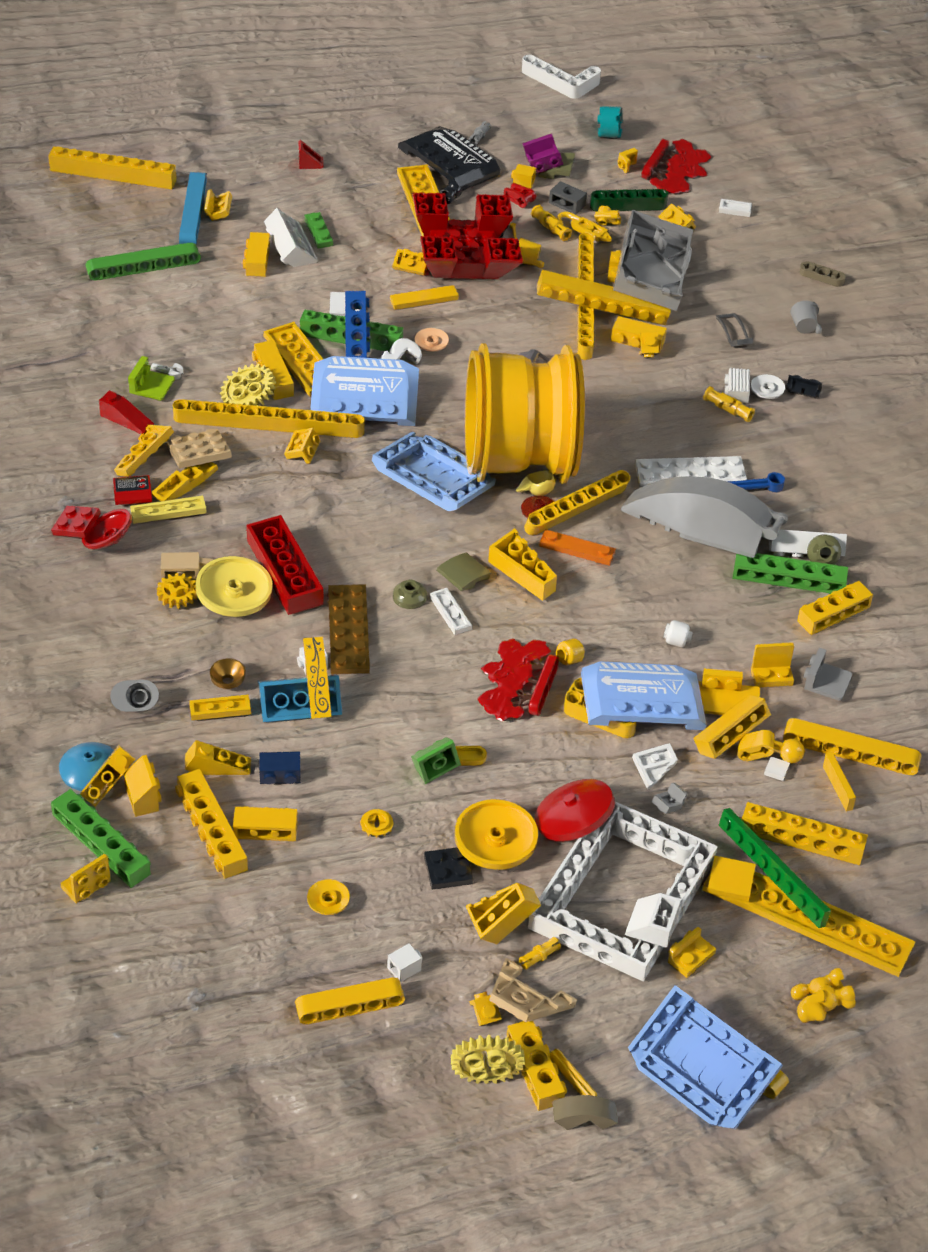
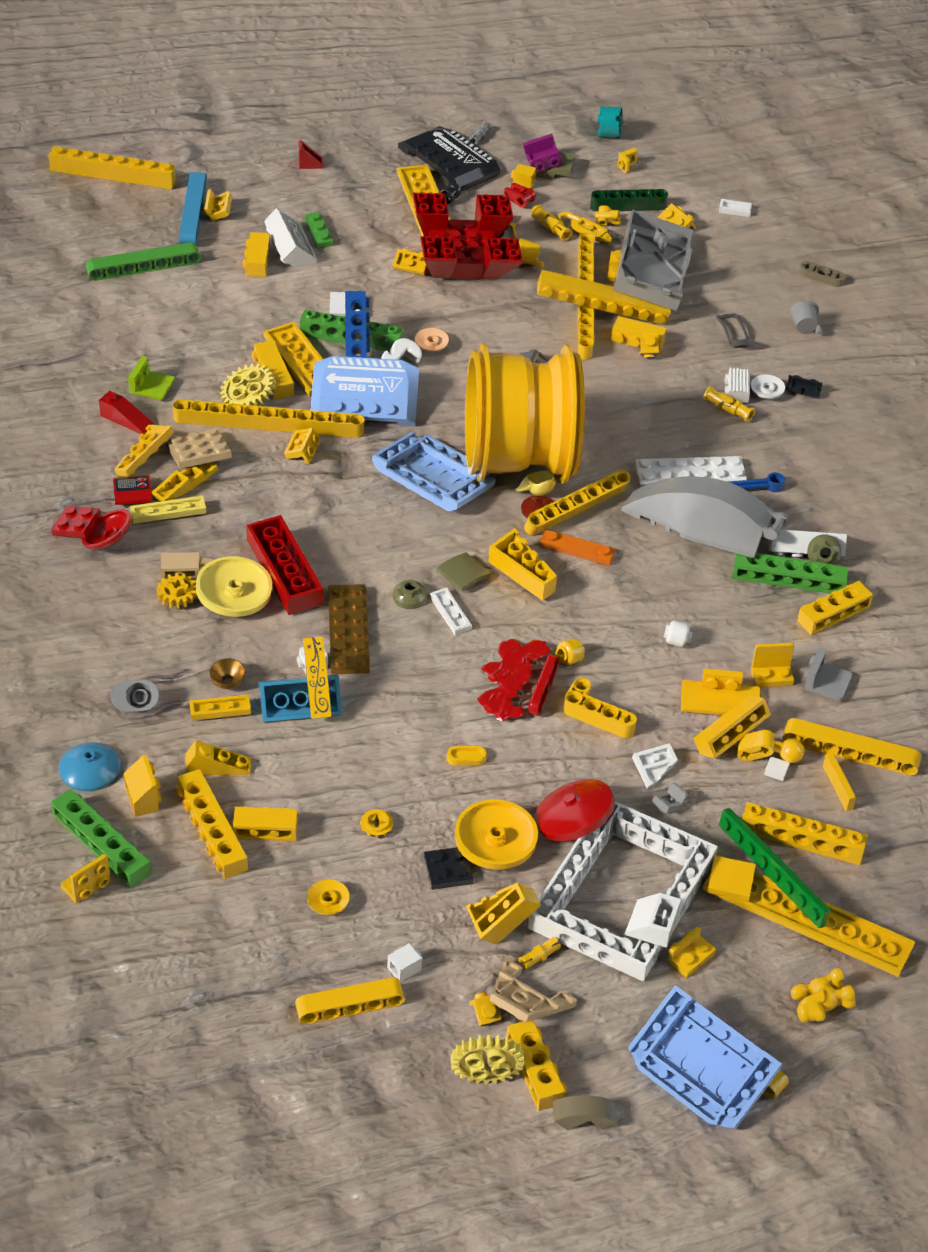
(107, 775): yellow slope -> none
(176, 370): white bar -> none
(279, 767): dark blue brick -> none
(424, 297): yellow tile -> none
(436, 759): bright green slope -> none
(559, 80): white beam -> none
(567, 197): dark grey brick -> none
(571, 1073): yellow axle -> none
(642, 694): light blue slope -> none
(679, 166): red plant -> none

